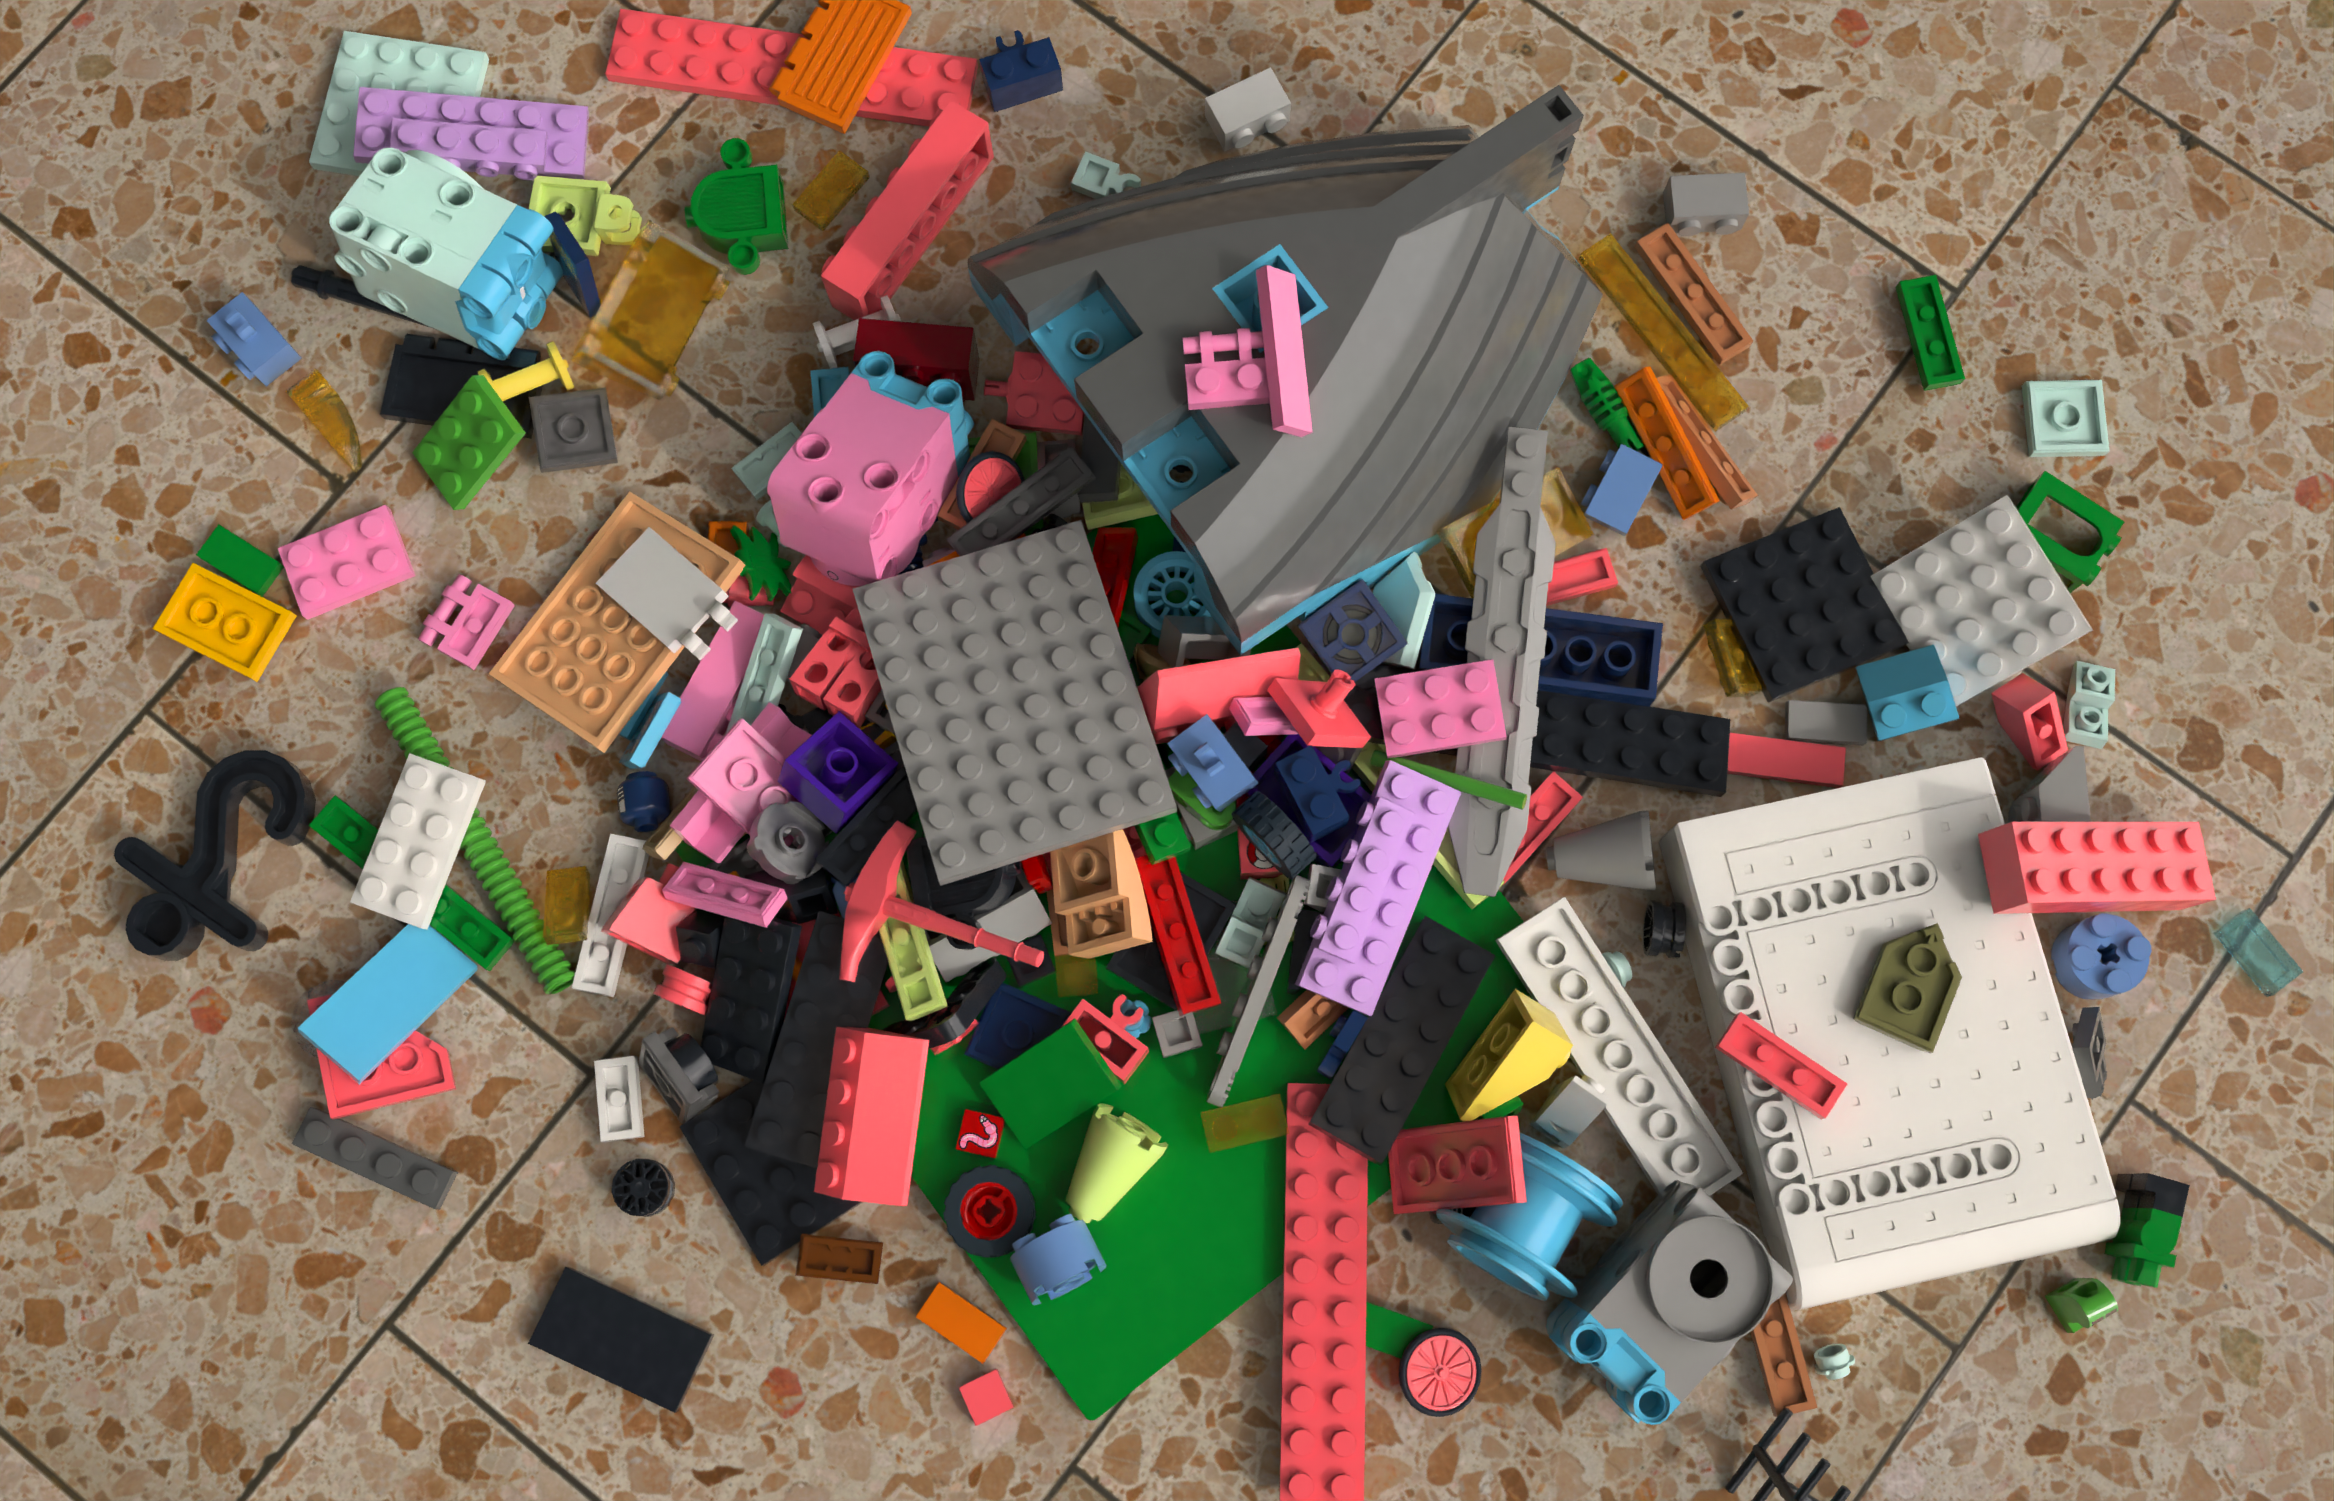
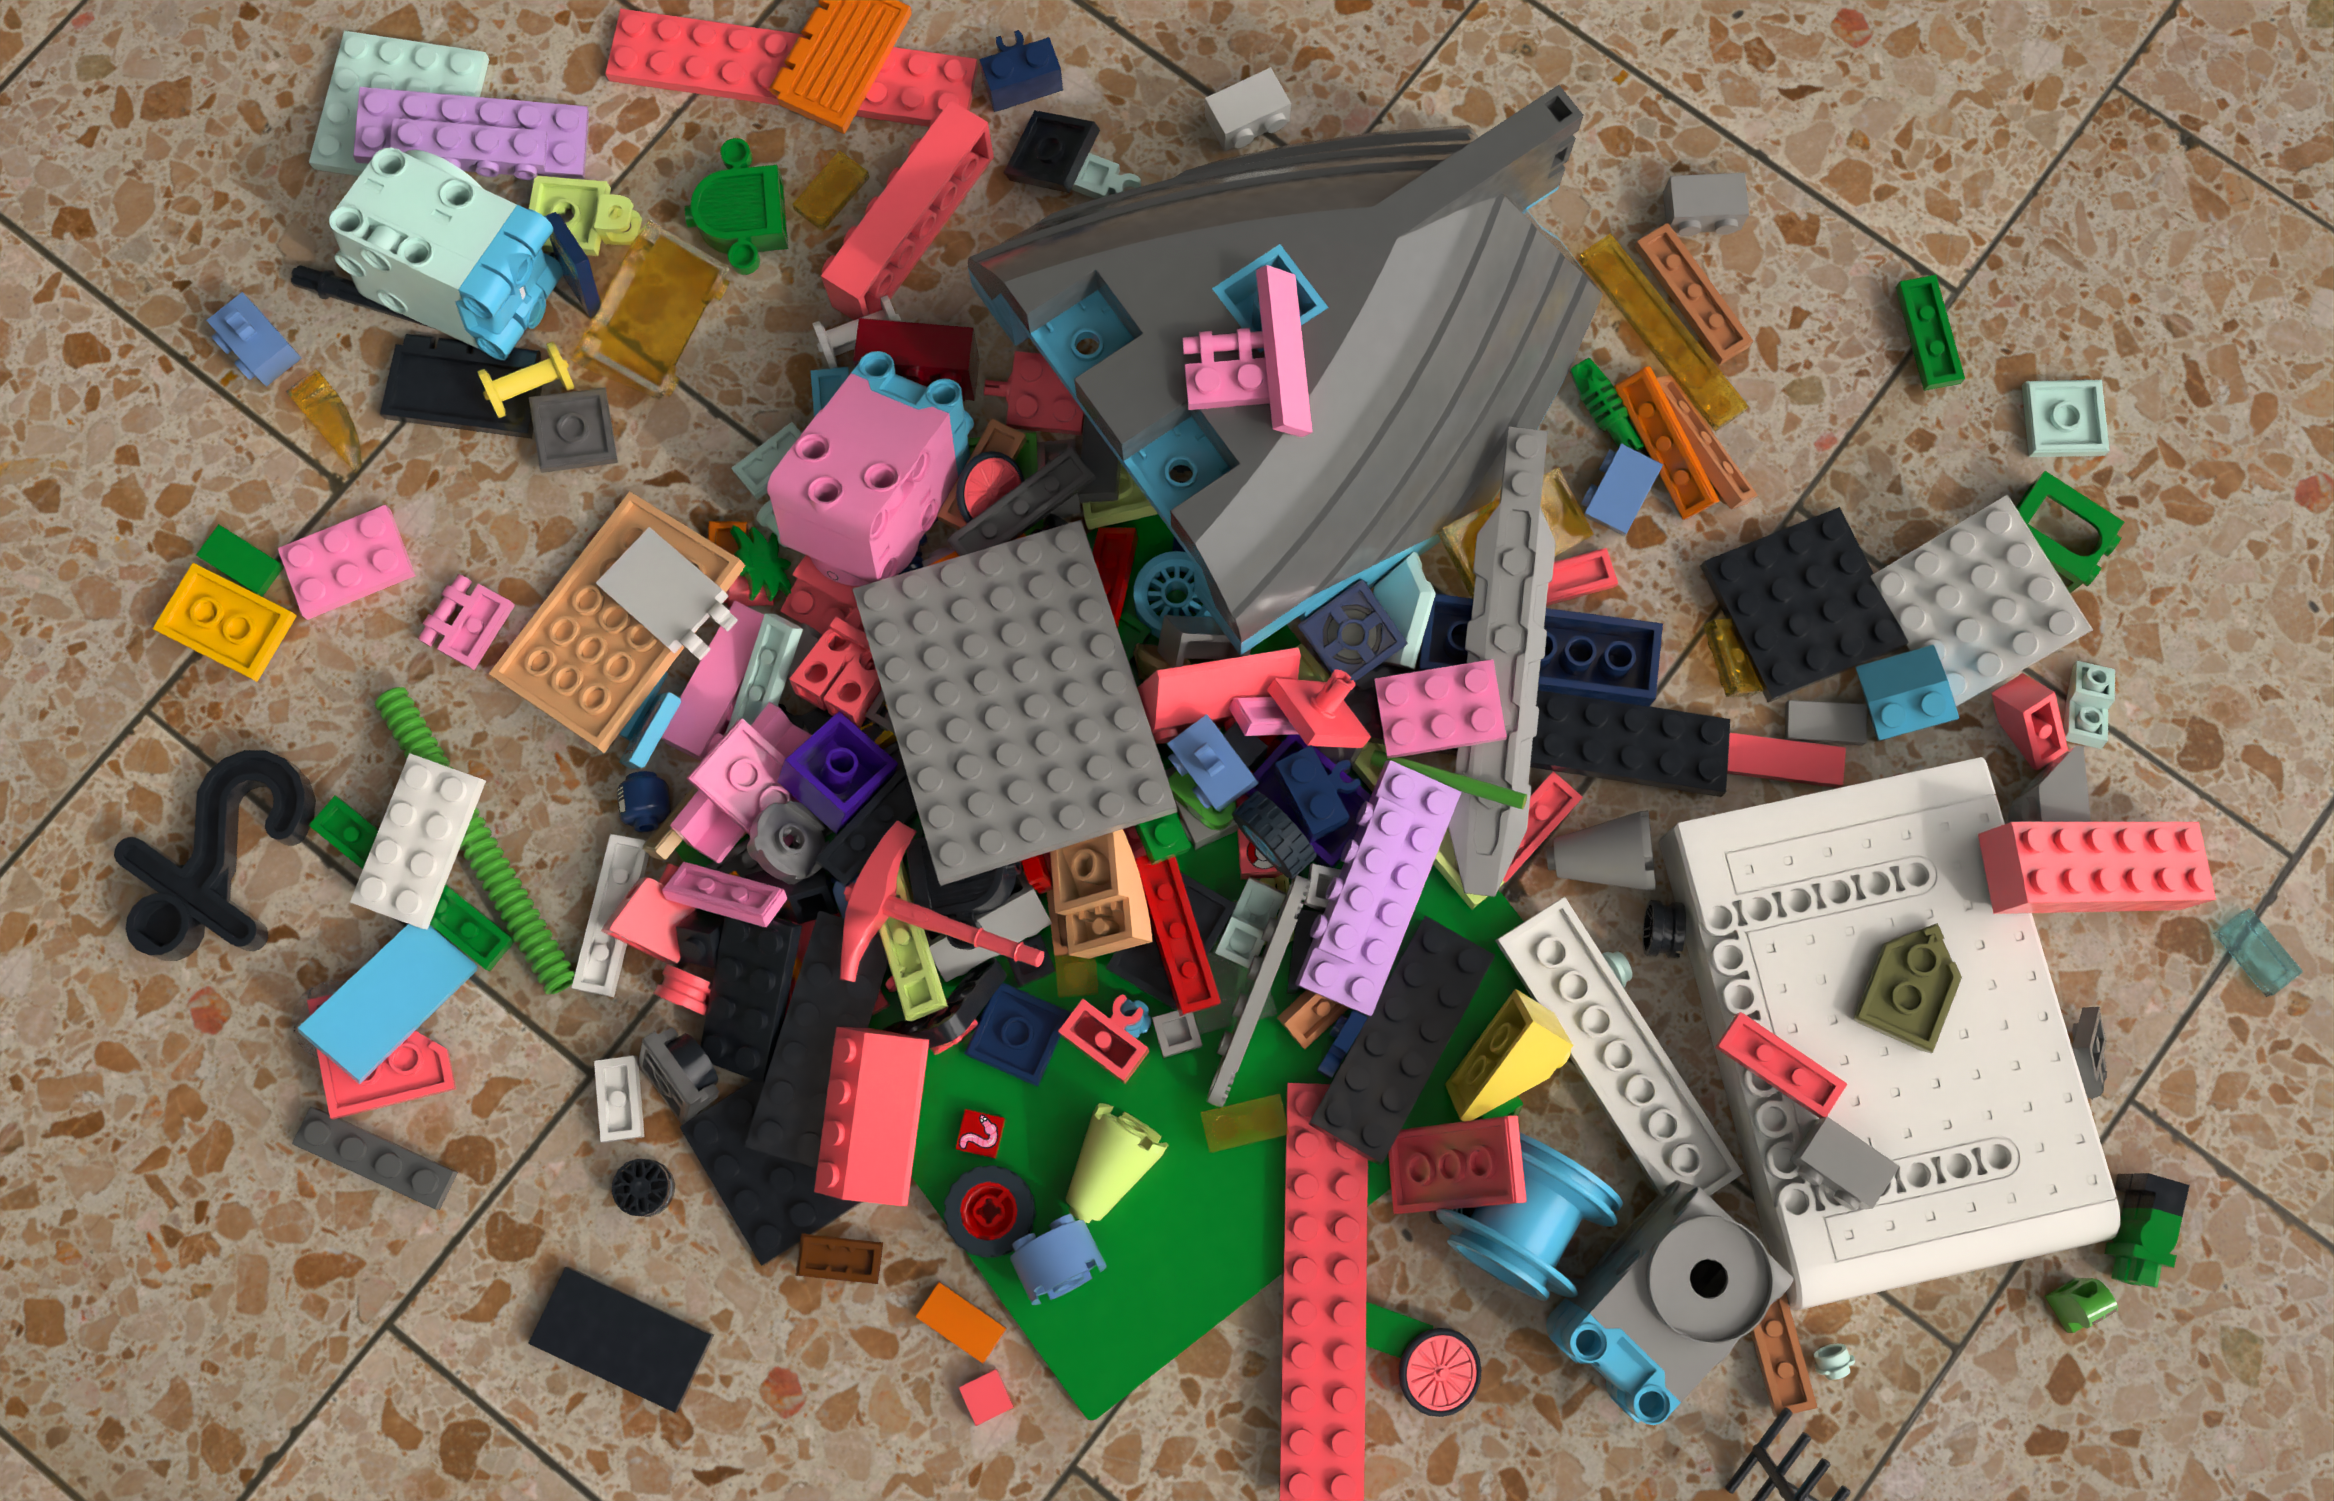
(468, 442): bright green plate -> none
(566, 905): clear yellow plate -> none
(1050, 1084): green tile -> none
(1051, 151): none -> black plate
(1570, 1109): white slope -> none
(1843, 1164): none -> light grey brick
(2106, 938): medium blue brick -> none

